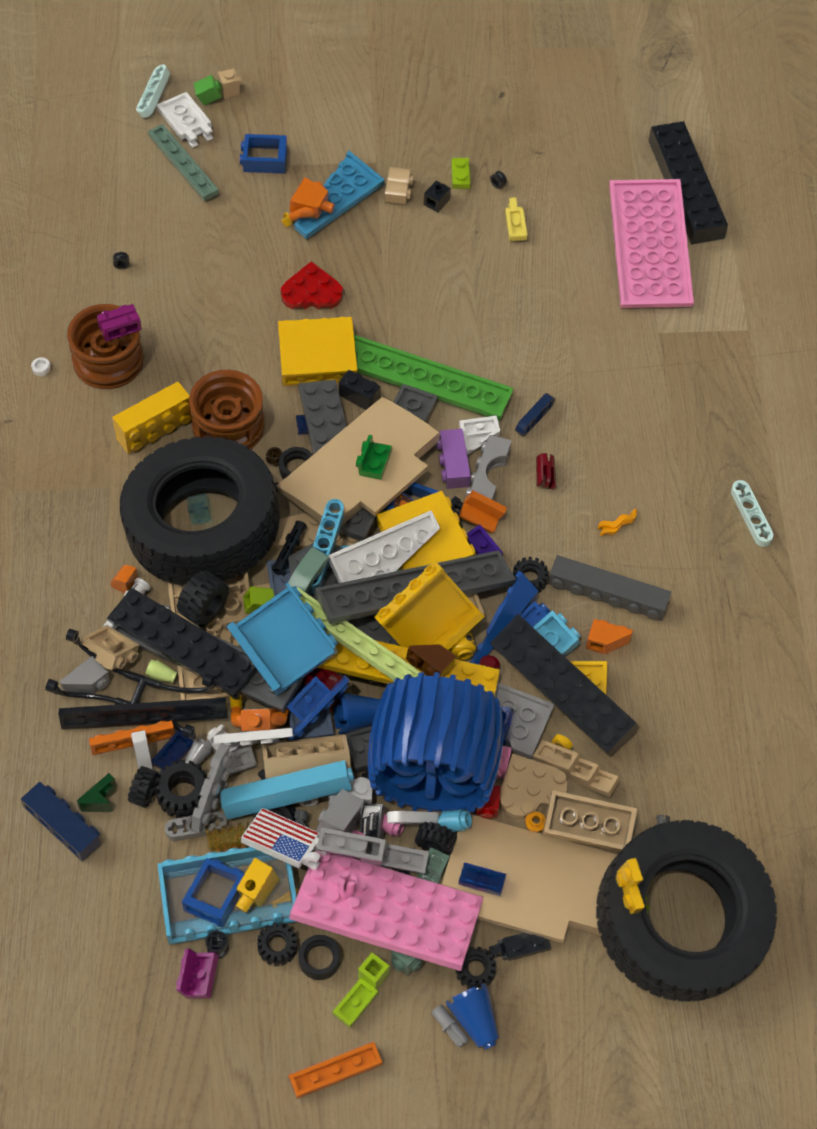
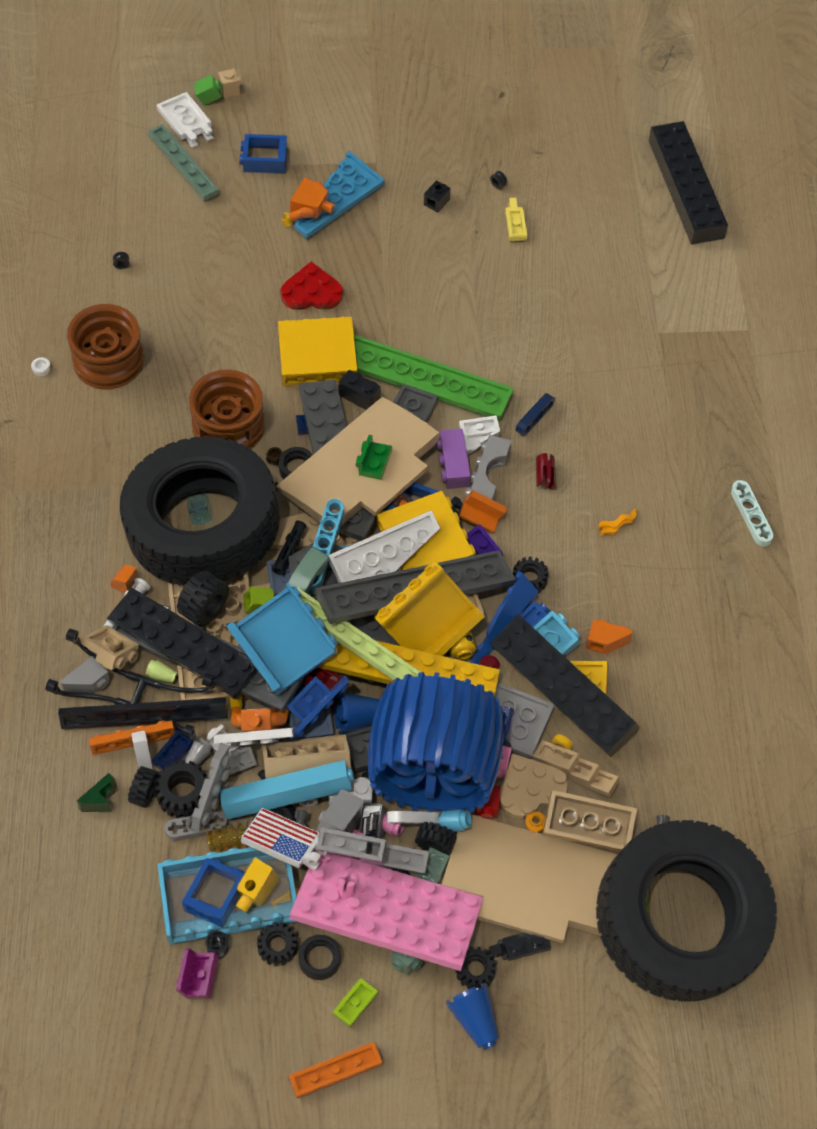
(61, 821): dark blue brick -> none
(119, 322): magenta brick -> none
(152, 418): yellow brick -> none
(153, 91): light aqua beam -> none
(373, 971): lime brick -> none
(398, 185): tan brick -> none
(431, 659): reddish brown slope -> none
(449, 1026): light grey axle -> none
(460, 173): lime plate -> none
(482, 879): clear blue plate -> none
(609, 588): dark grey brick -> none
(628, 878): yellow plate -> none
(650, 243): bright pink plate -> none

